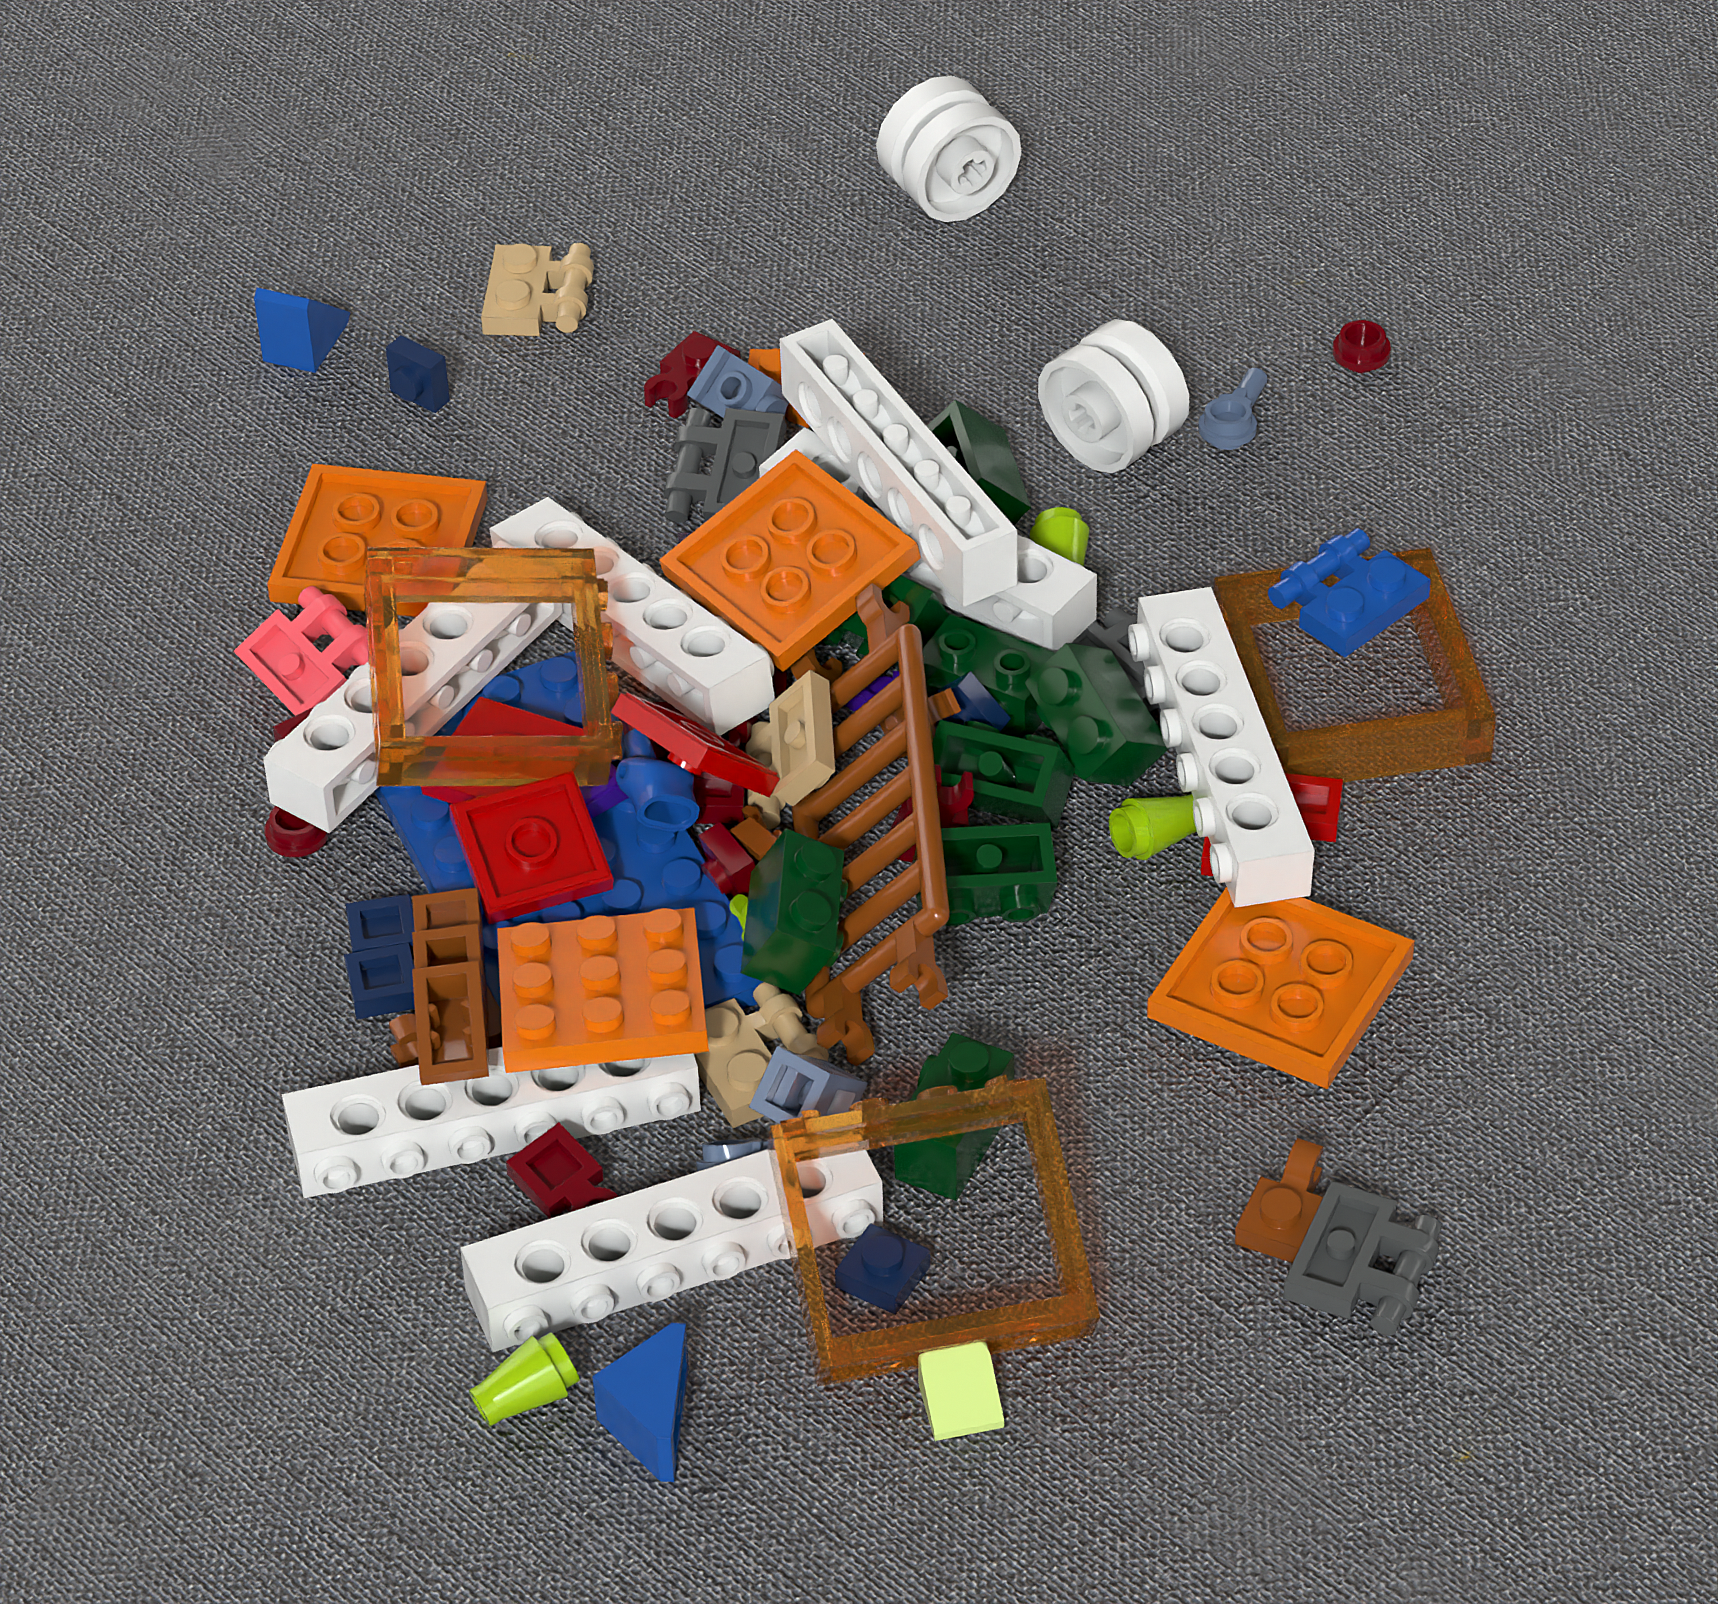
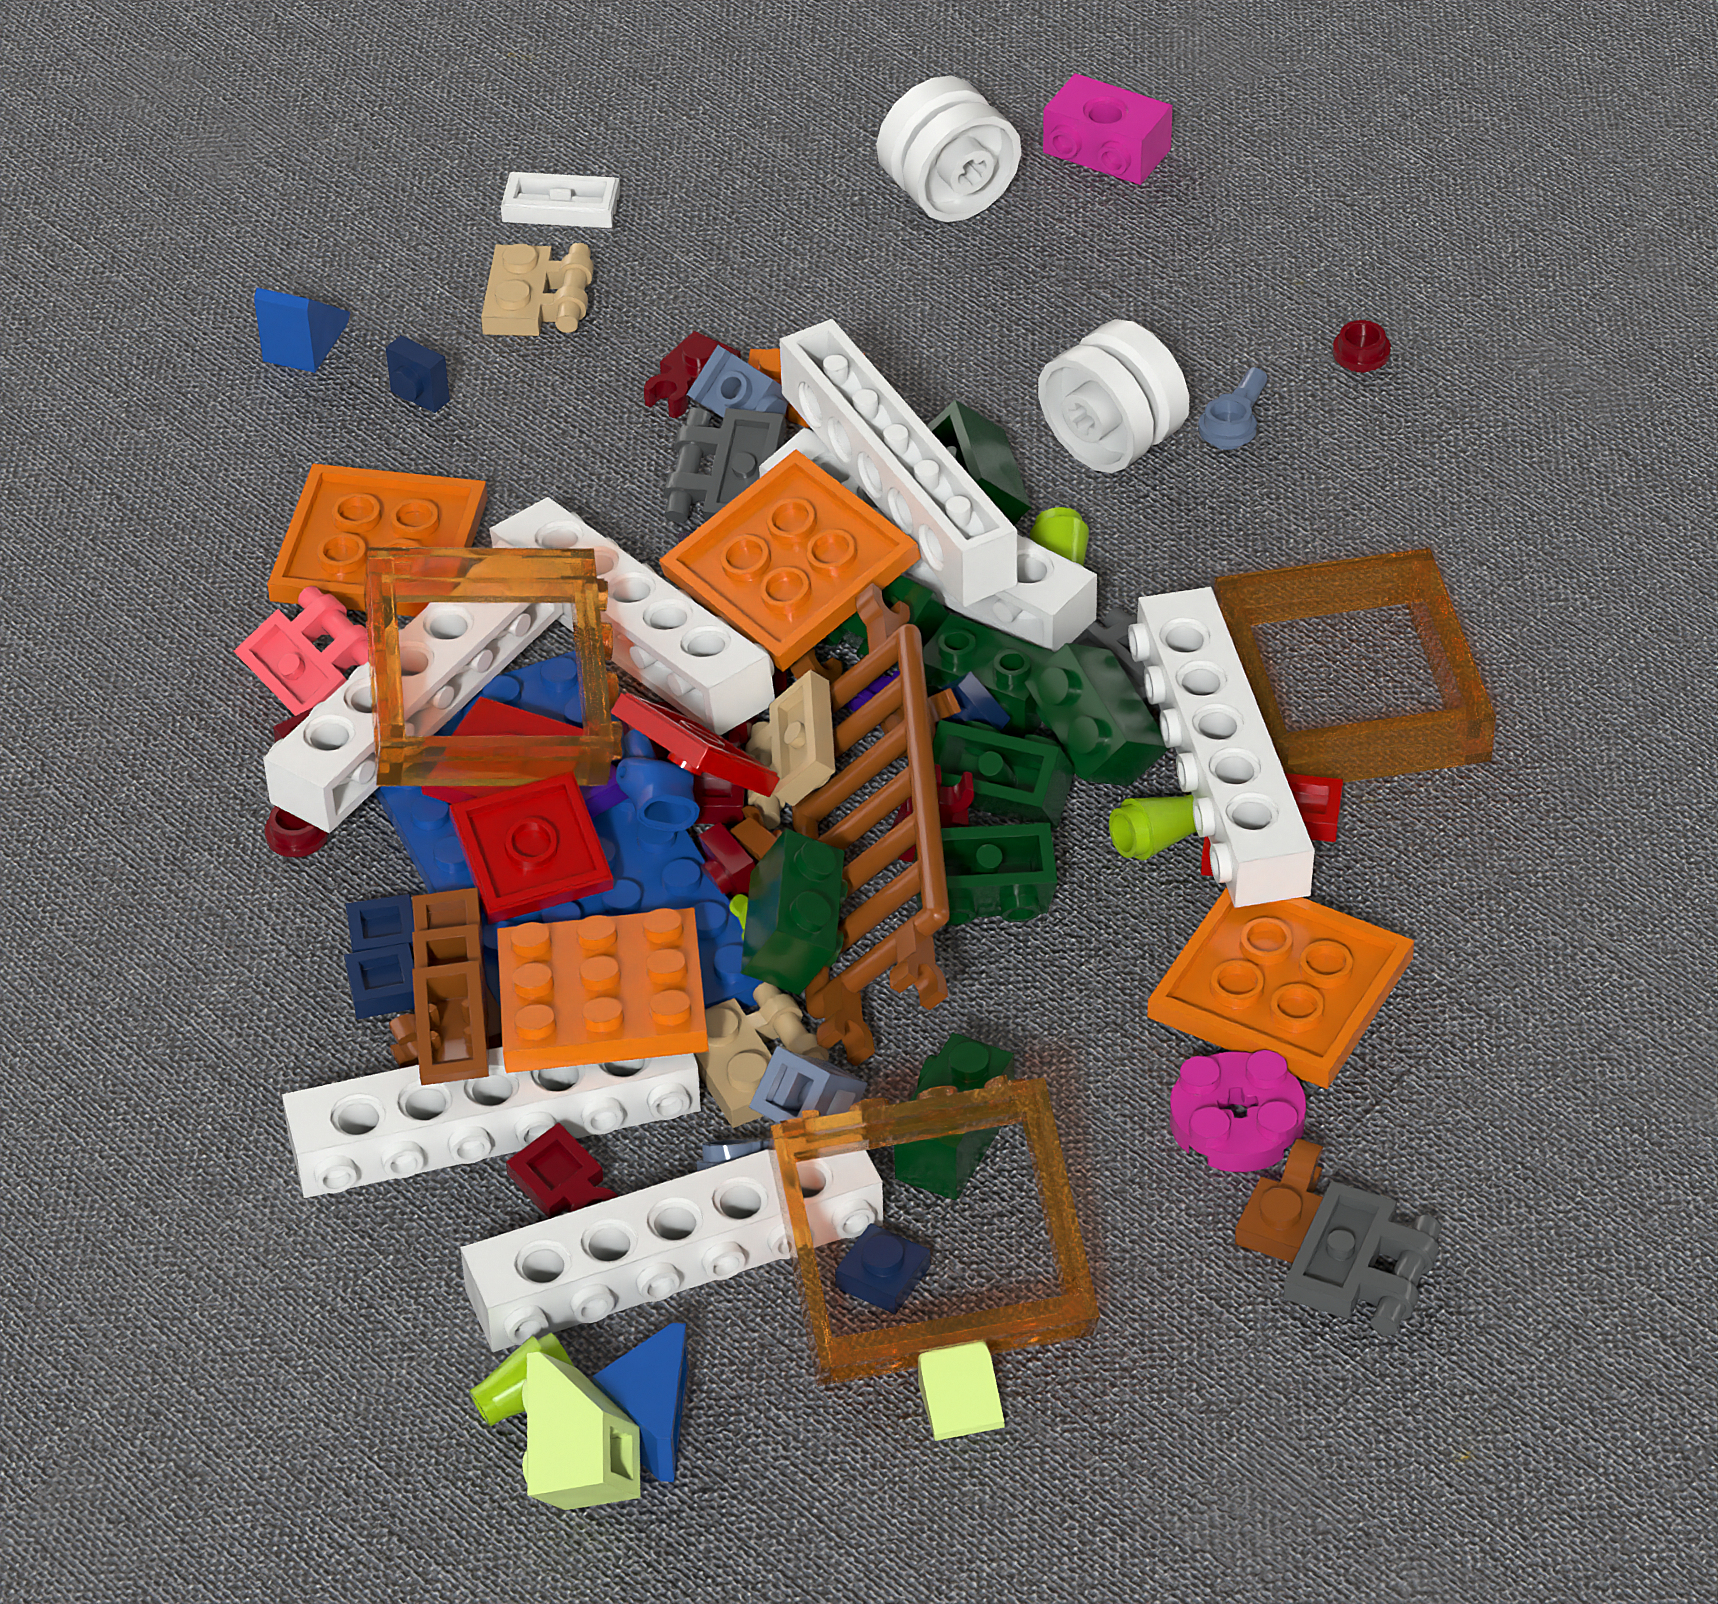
(560, 199): none -> white tile
(577, 1439): none -> yellowish green slope
(1107, 128): none -> dark pink brick
(1237, 1078): none -> dark pink plate
(1361, 603): blue plate -> none

